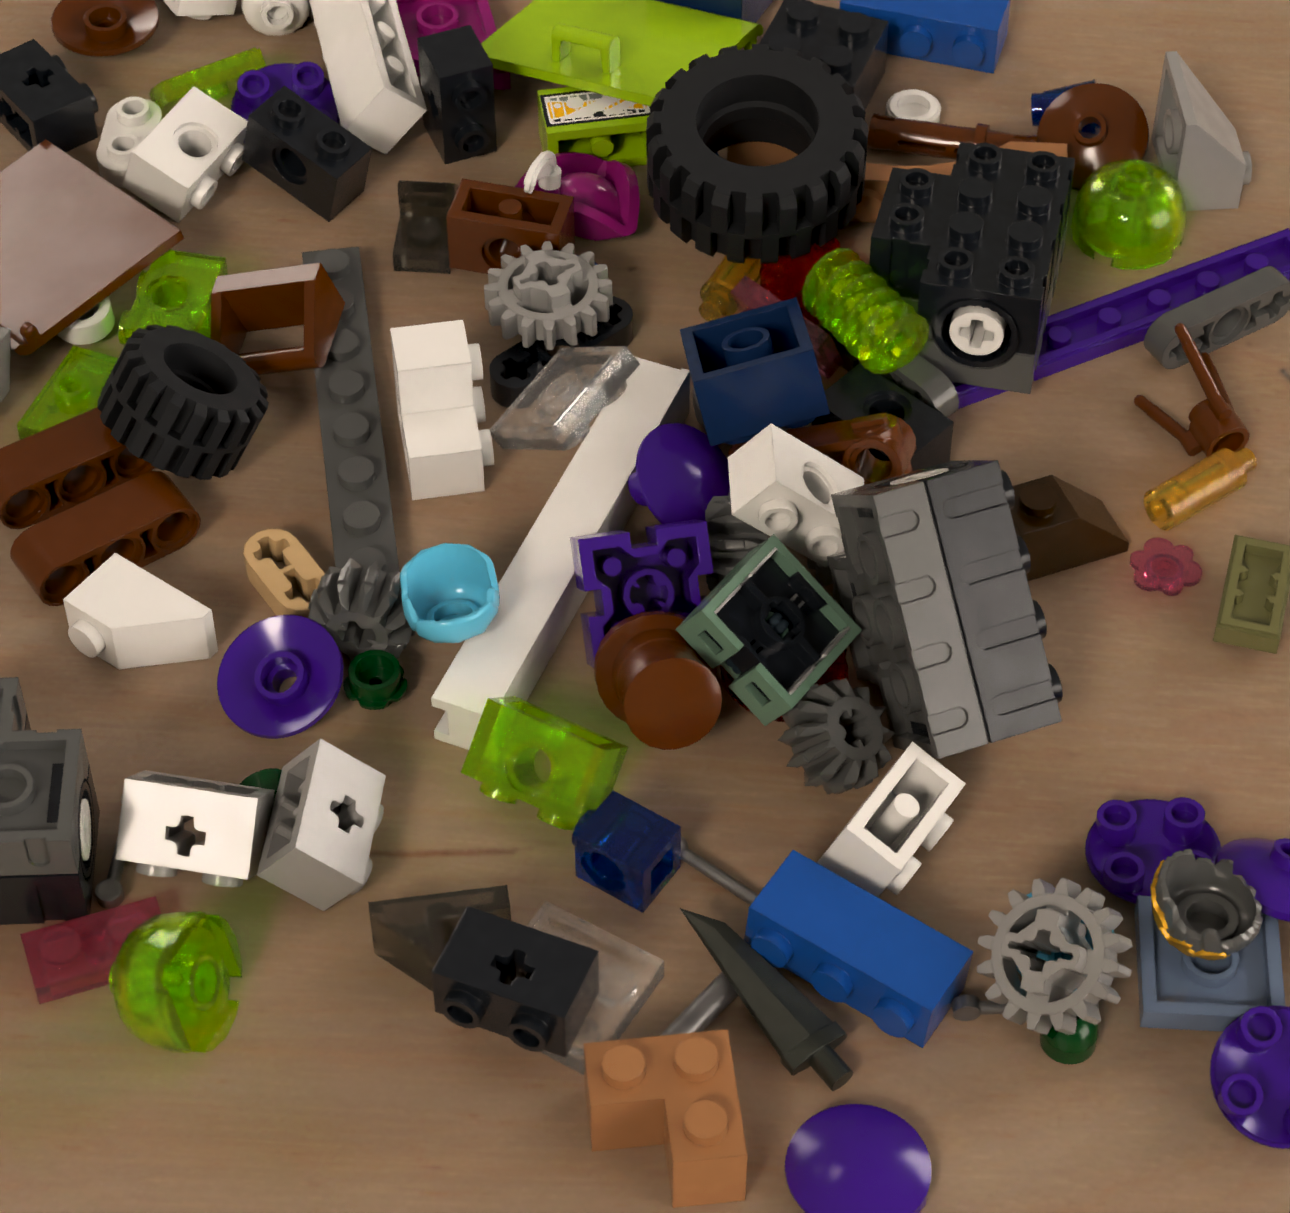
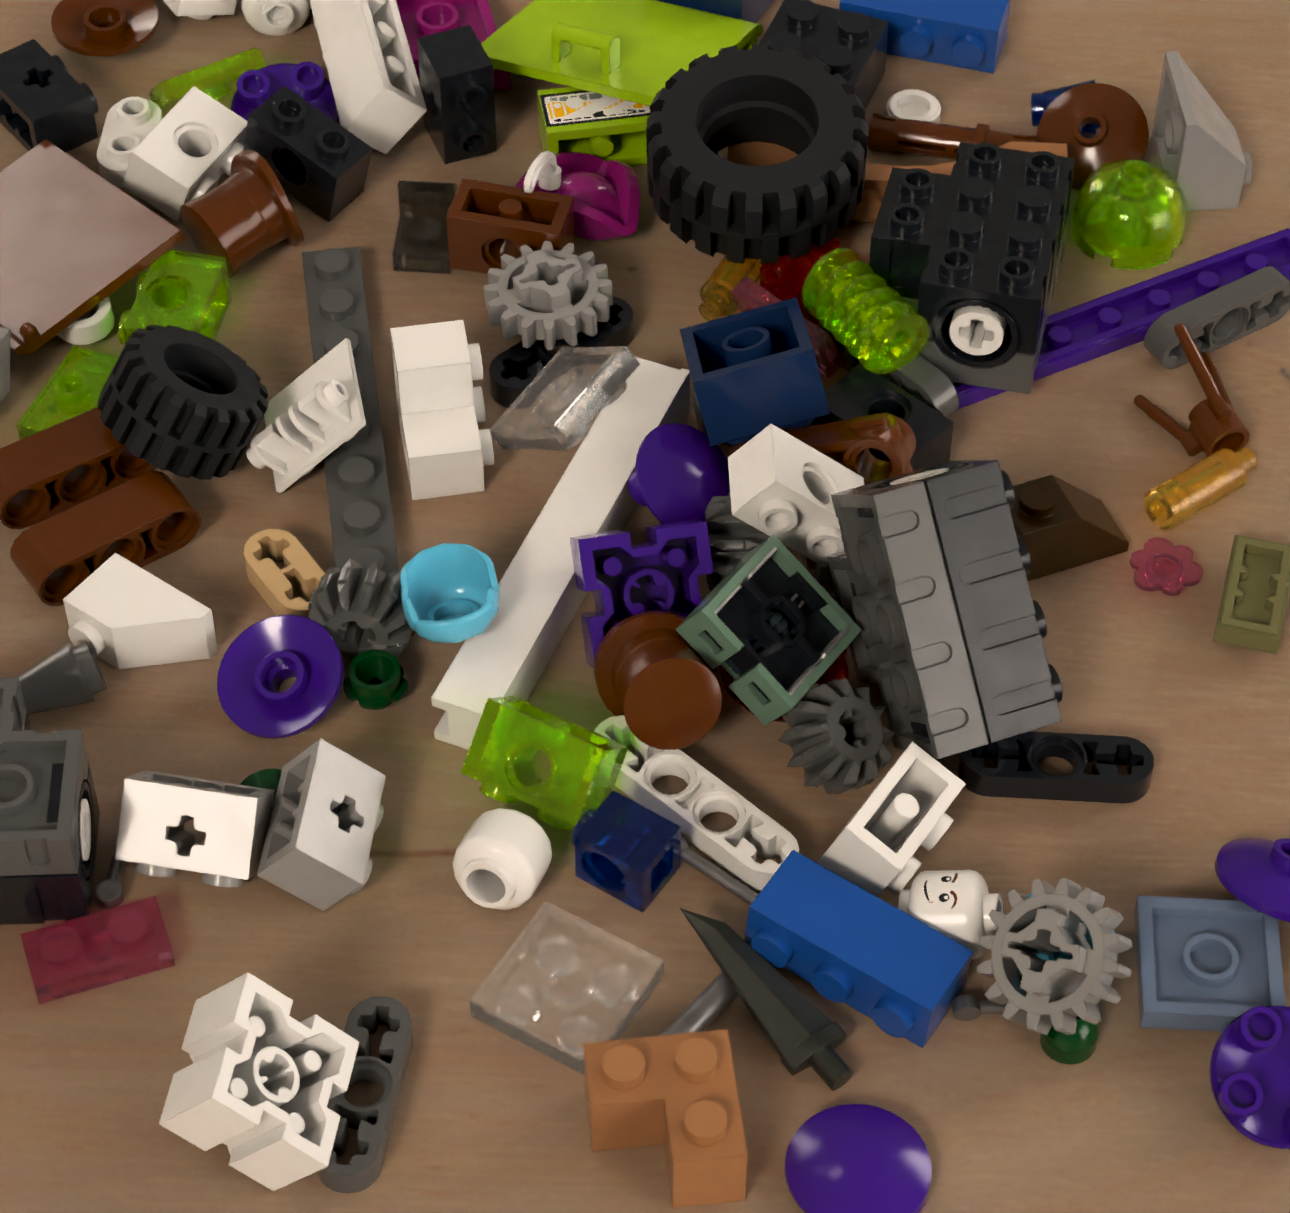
(62, 680): none -> dark grey cone
(176, 981): clear neon green cylinder -> none
(242, 214): none -> reddish brown piece
(260, 1082): none -> white brick
(274, 301): reddish brown tile -> none
(310, 418): none -> white hinge
(375, 1120): none -> dark grey beam
(417, 928): clear smoke slope -> none
(502, 859): none -> white head
(515, 982): black brick -> none
(702, 796): none -> white beam
(954, 905): none -> white head
(1077, 749): none -> black beam
(1139, 834): dark purple dish -> none
(1204, 906): dark grey hair -> none

